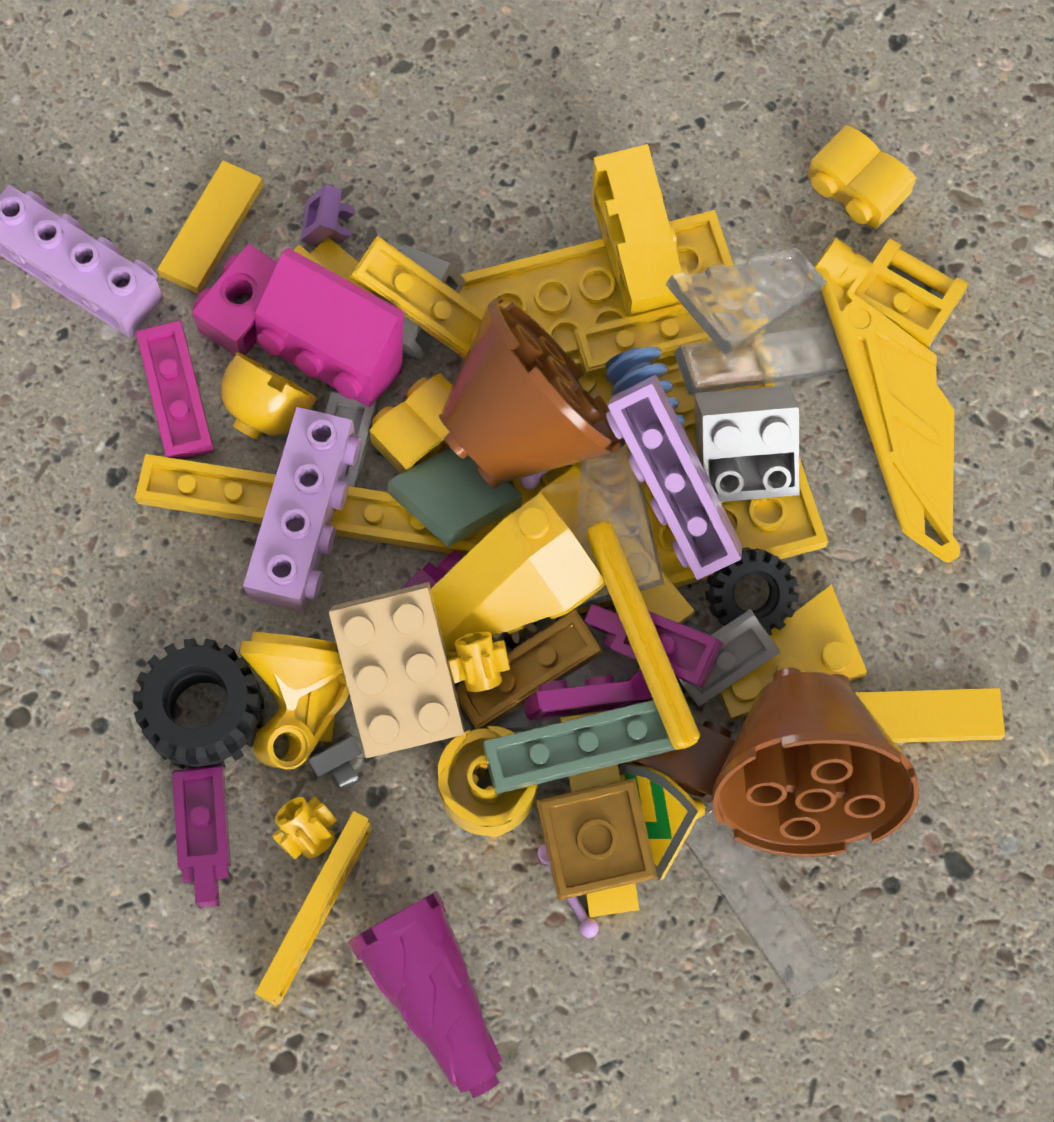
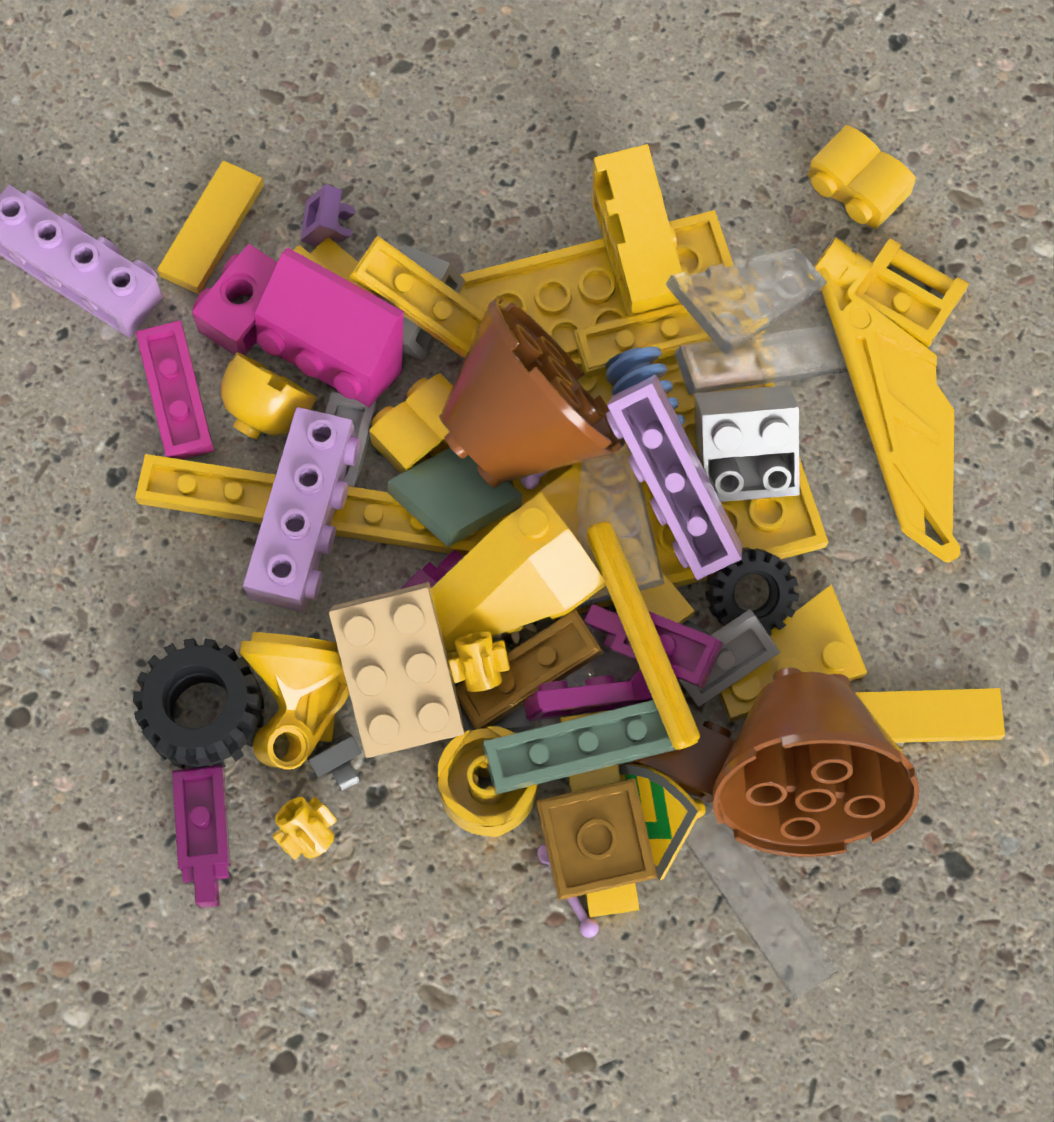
(315, 909): yellow tile -> none
(427, 980): magenta cone -> none

